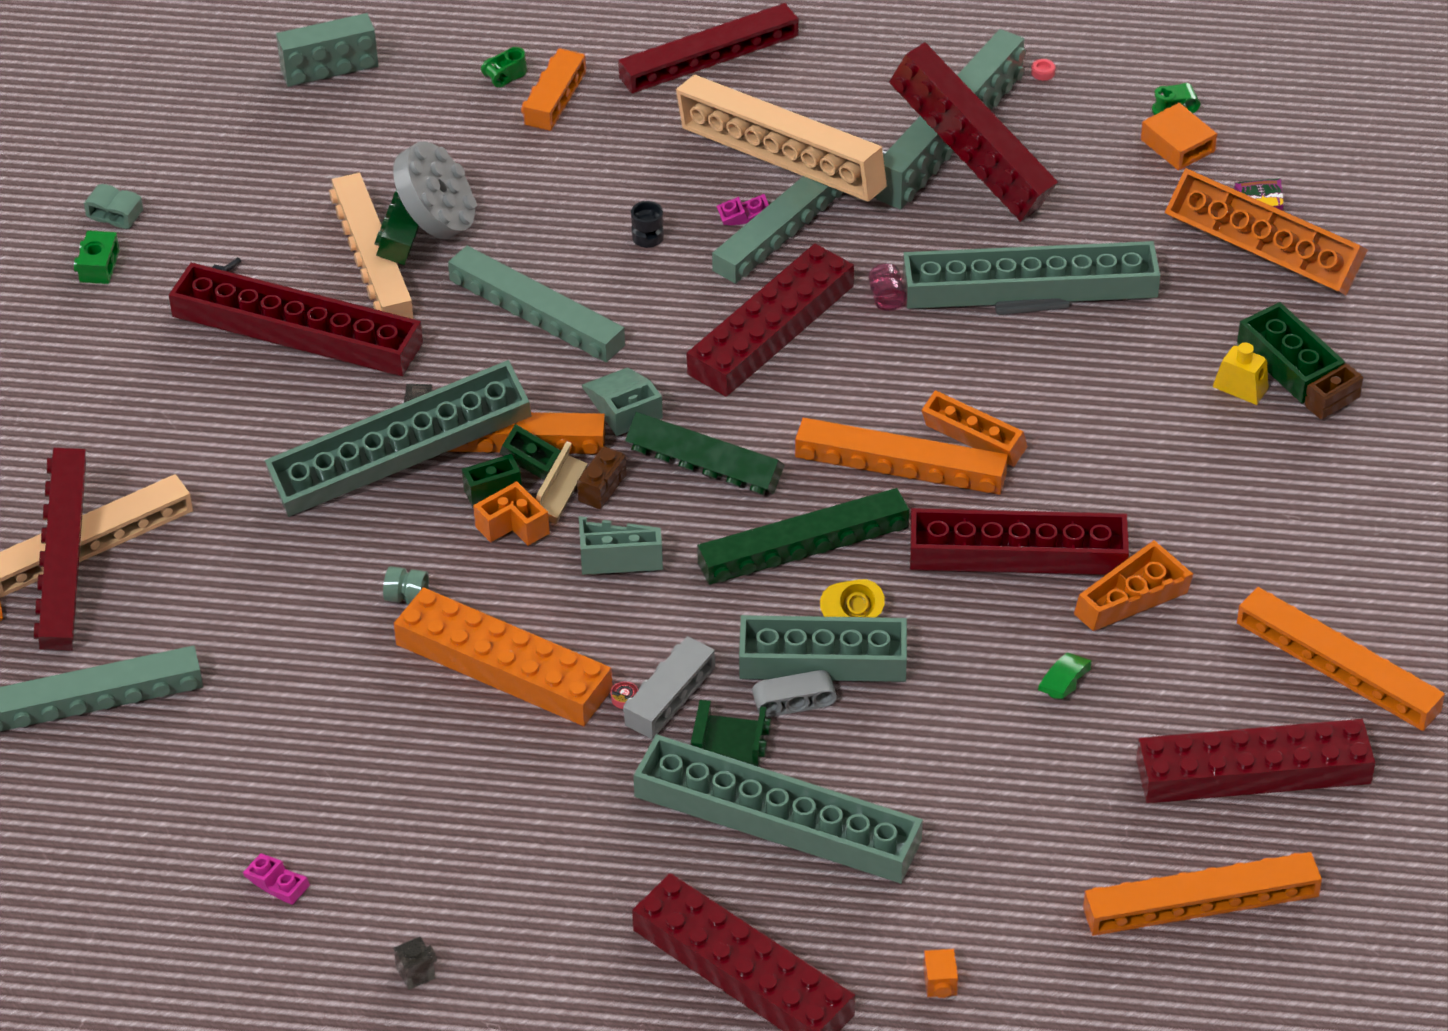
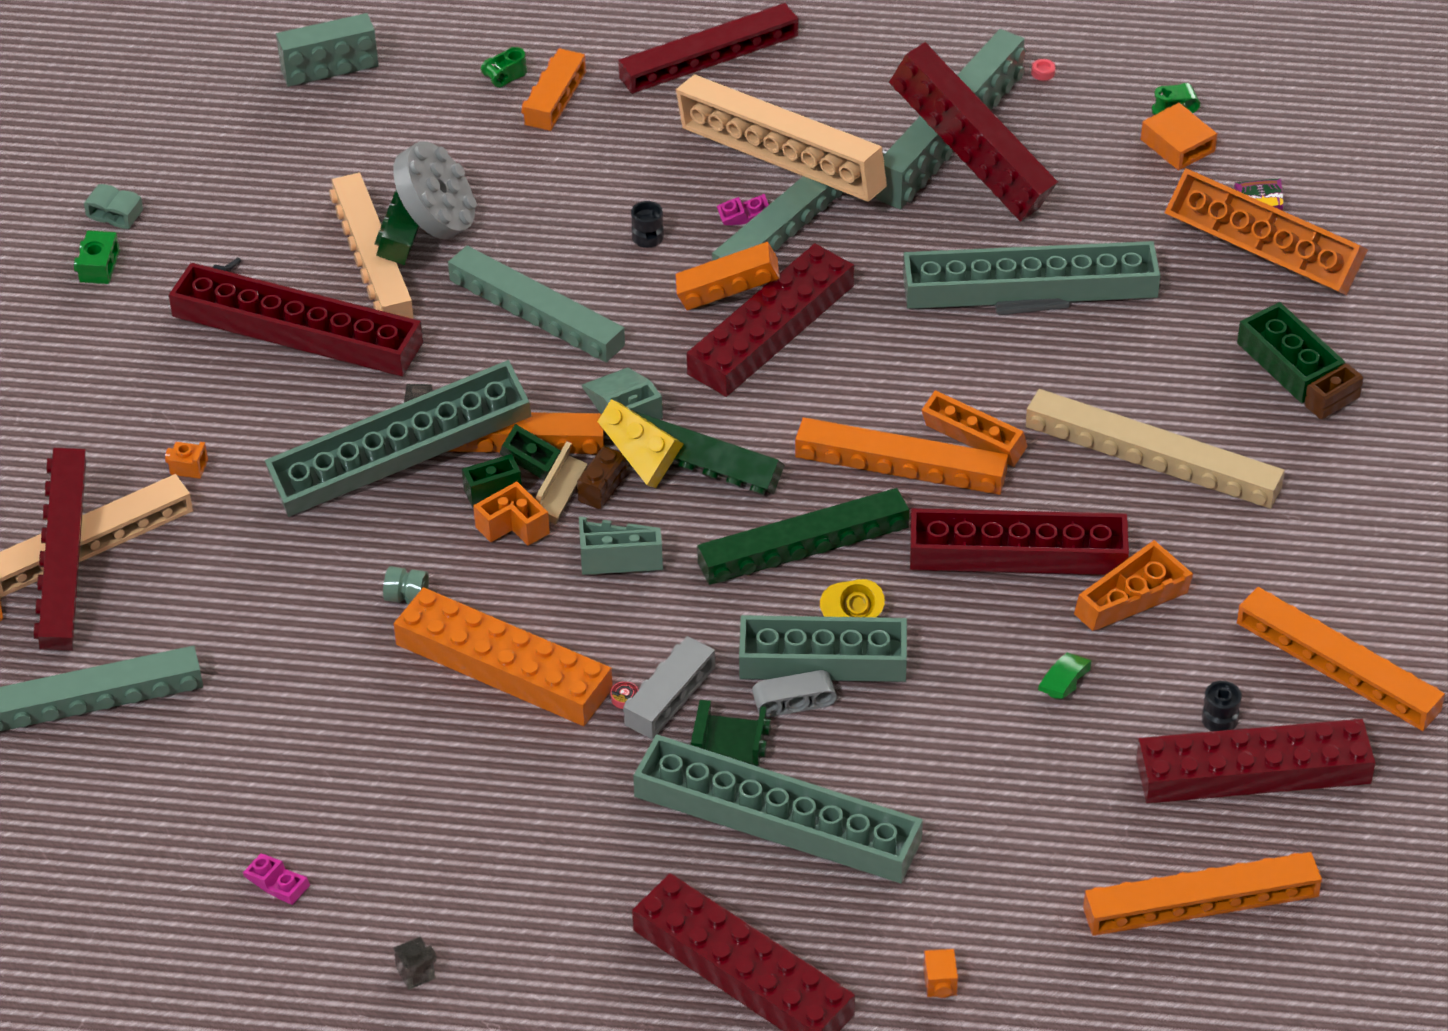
(187, 459): none -> orange brick
(640, 441): none -> yellow wedge
(727, 276): none -> orange brick
(887, 287): clear pink wheel -> none
(1155, 448): none -> tan brick
(1221, 706): none -> black wheel
(1243, 374): yellow torso -> none

